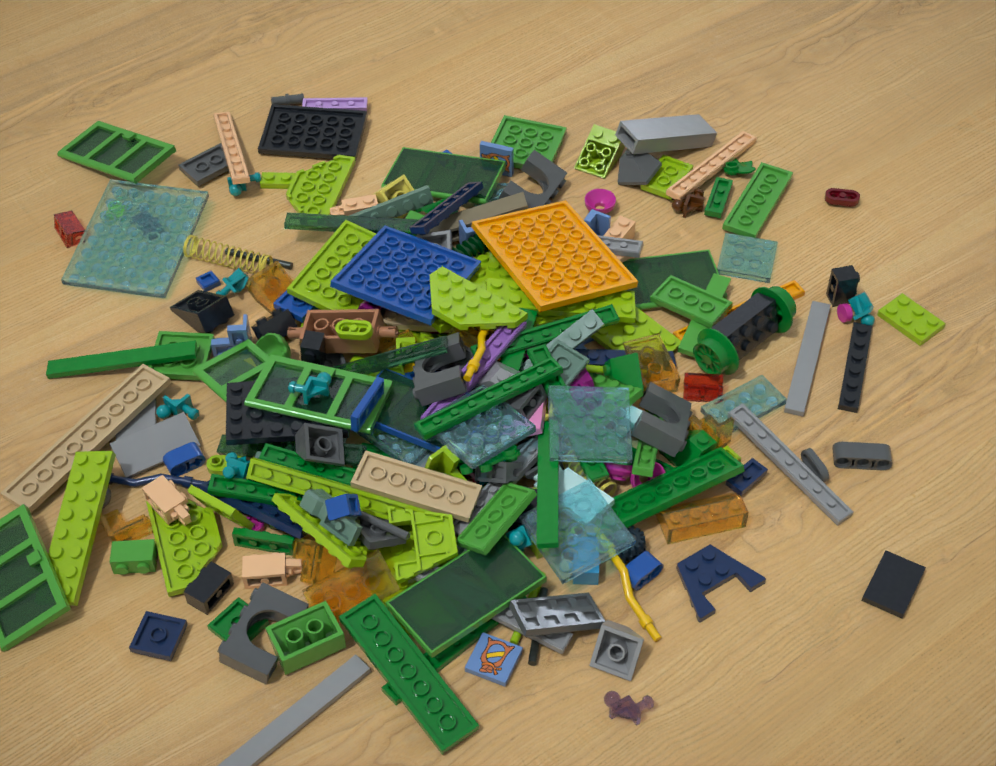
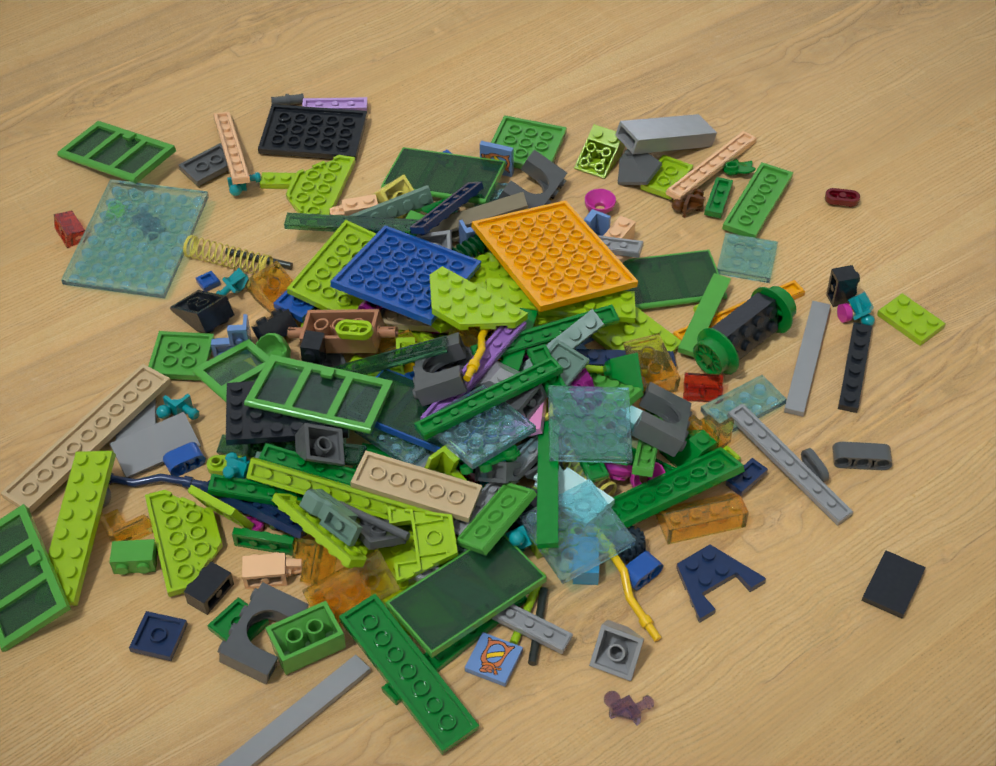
(121, 359): green tile -> none
(167, 501): light nougat hinge -> none
(314, 386): teal piece -> none
(343, 506): blue panel -> none
(367, 404): blue tile -> none
(556, 614): dark grey plate -> none
(691, 301): bright green tile -> none

